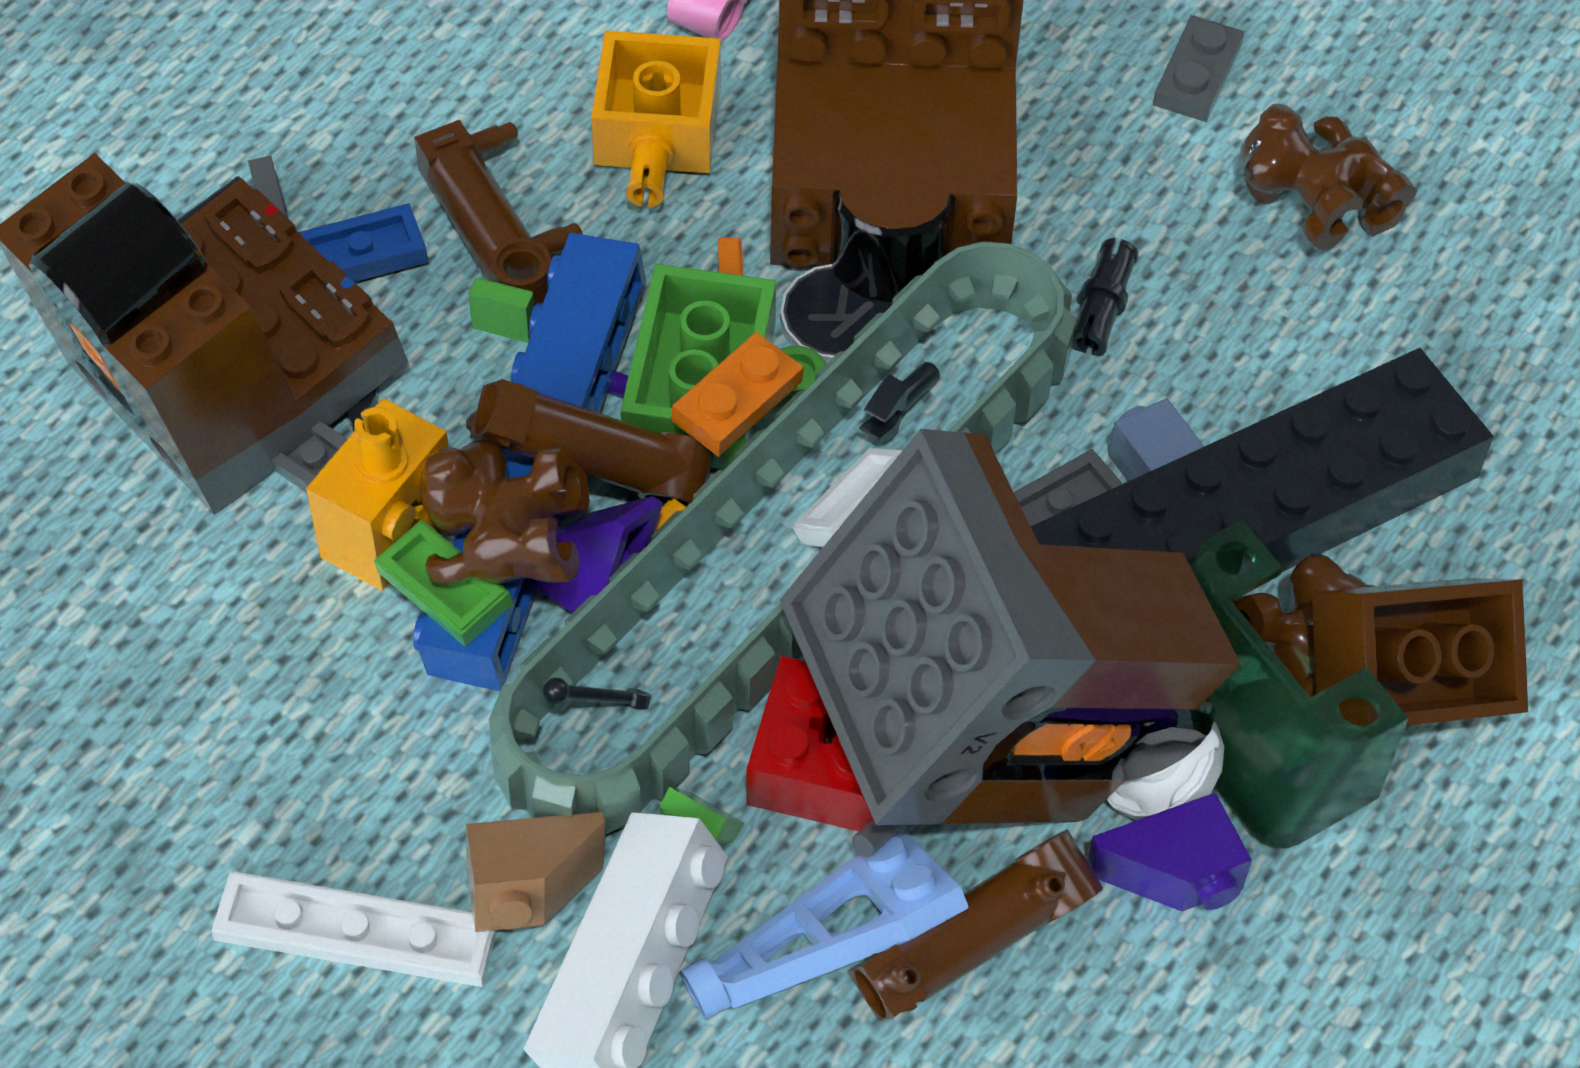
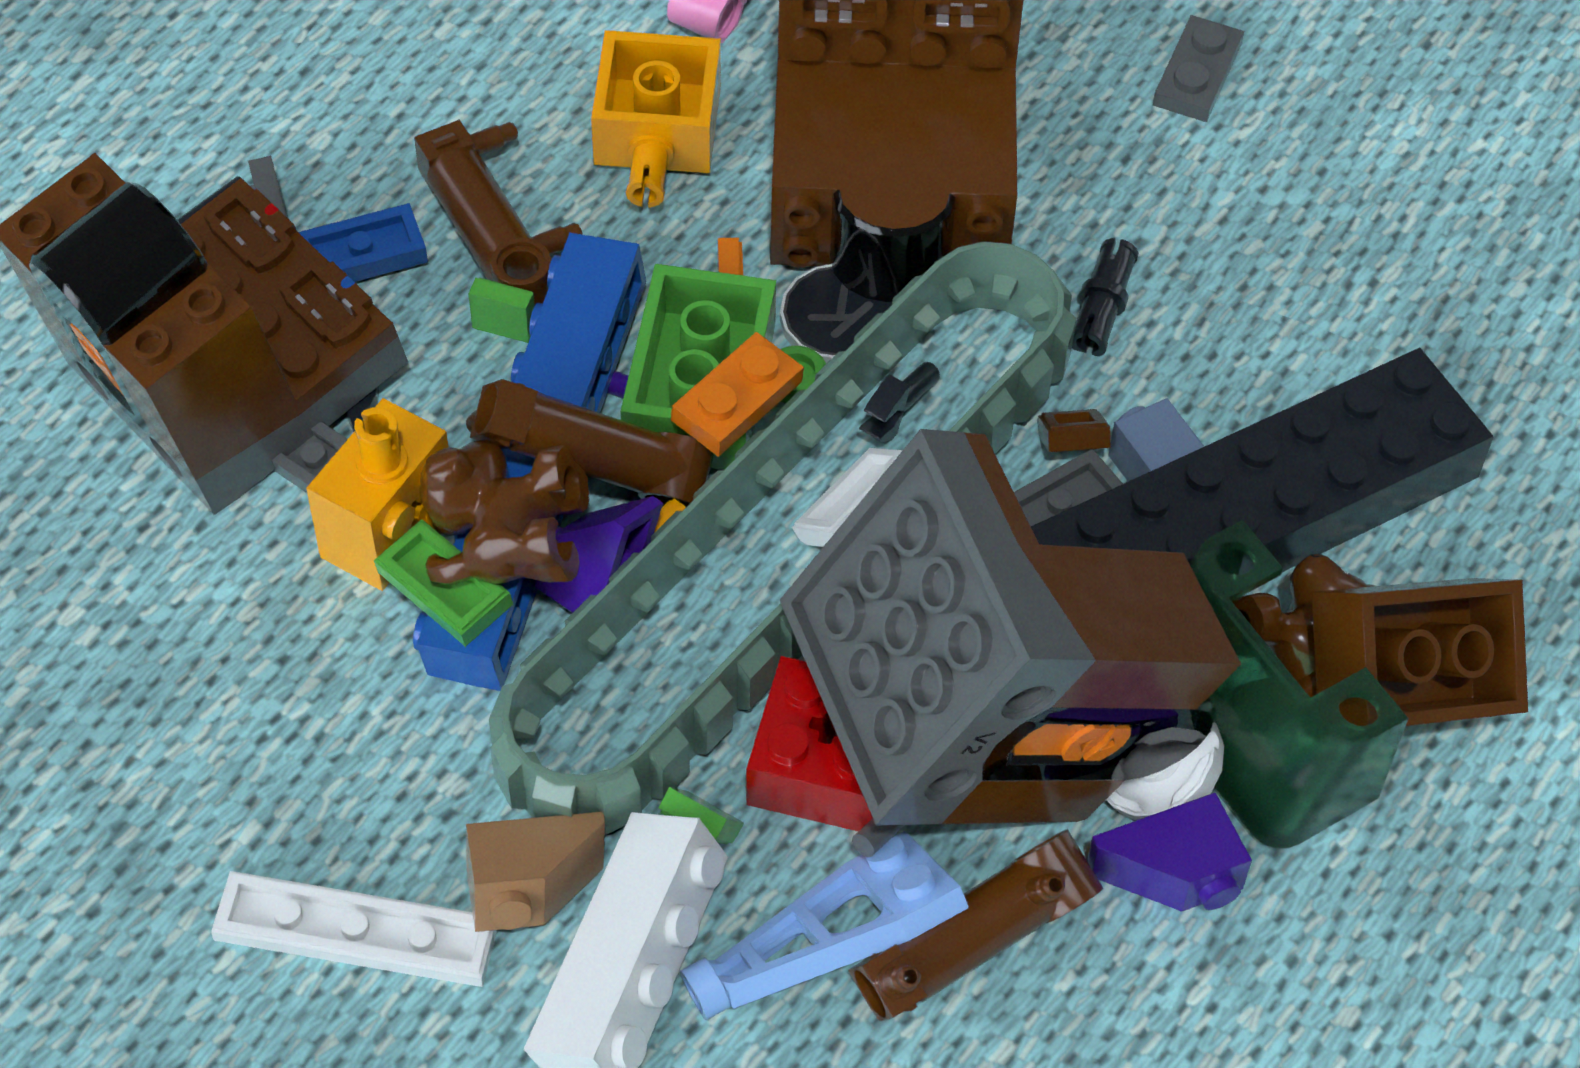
(557, 691): black hinge -> none
(1074, 430): none -> reddish brown tile
(1329, 180): reddish brown animal -> none

